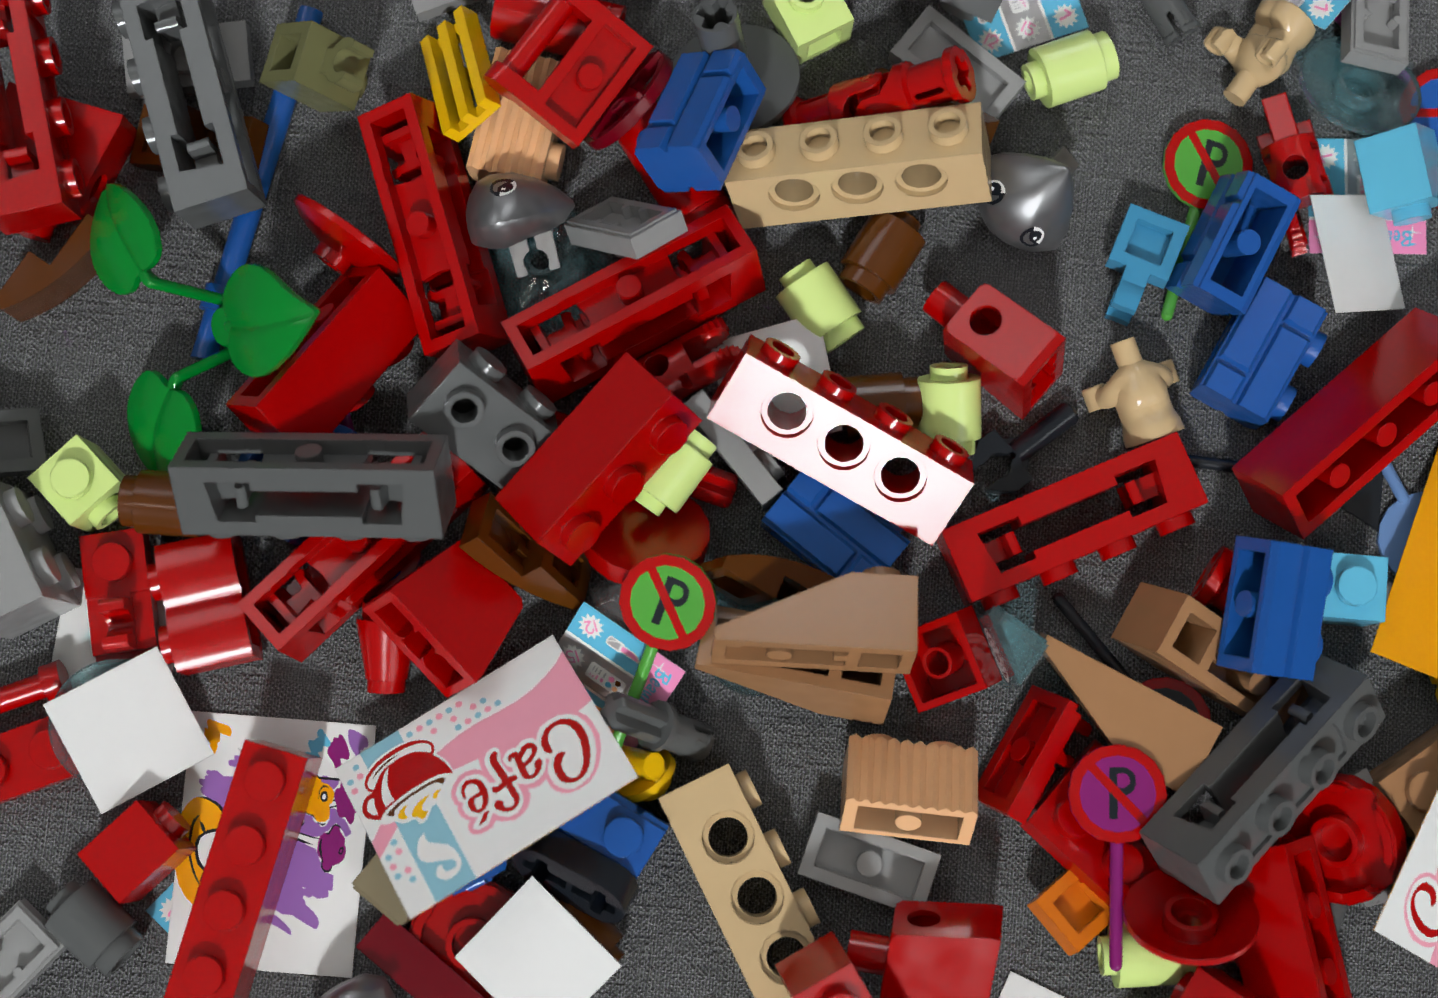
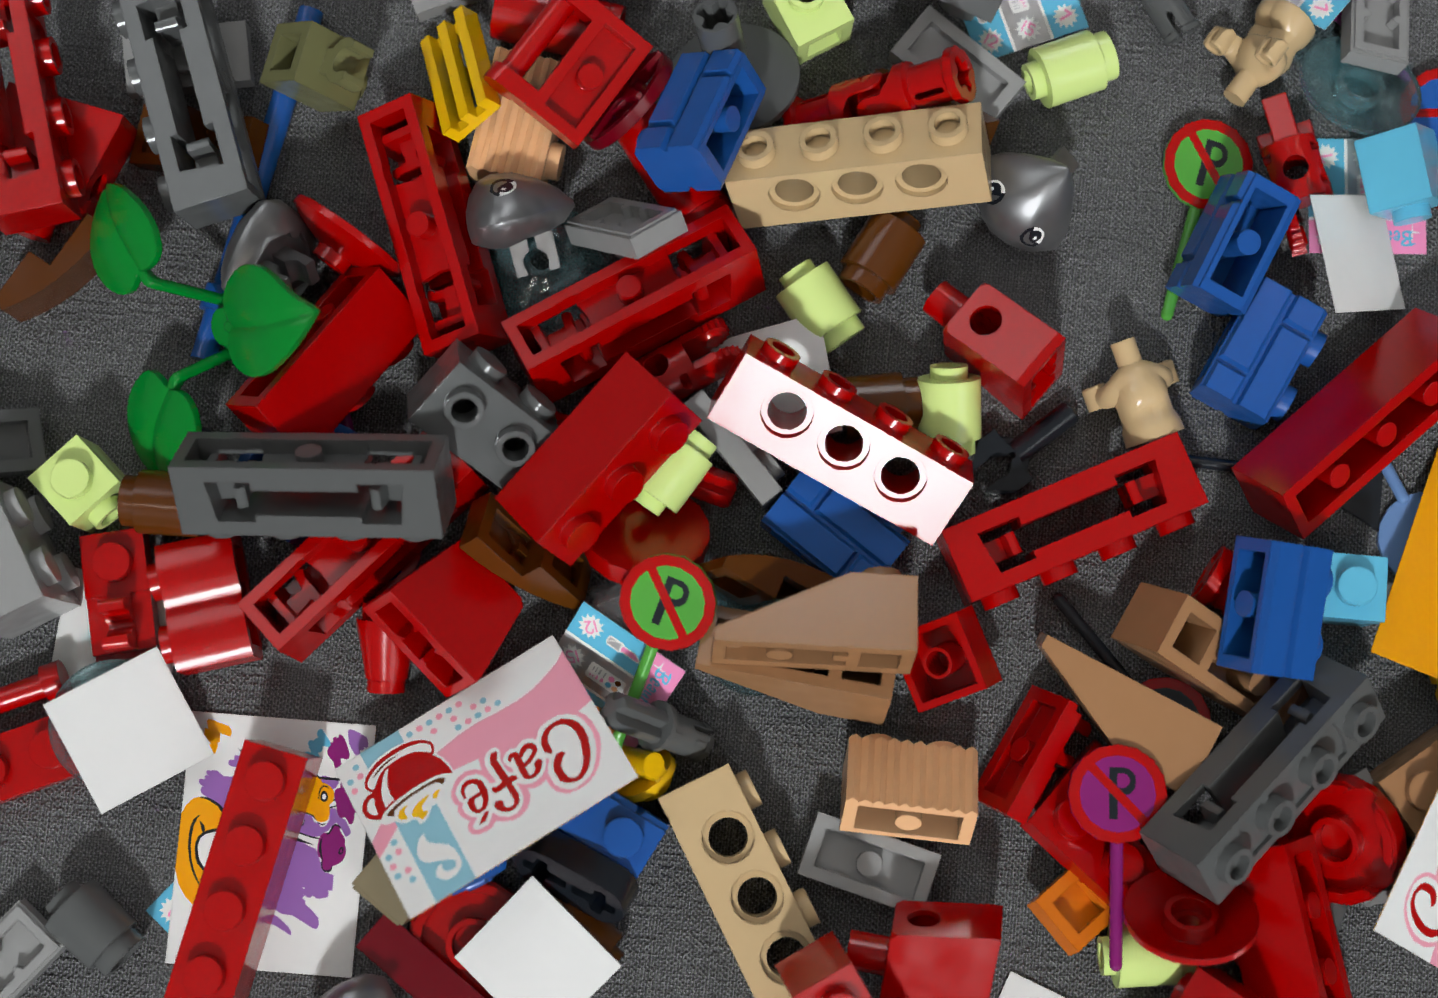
(138, 849): red brick -> none
(275, 239): none -> flat silver piece
(1012, 645): clear light blue slope -> none
(1143, 254): dark azure plate -> none

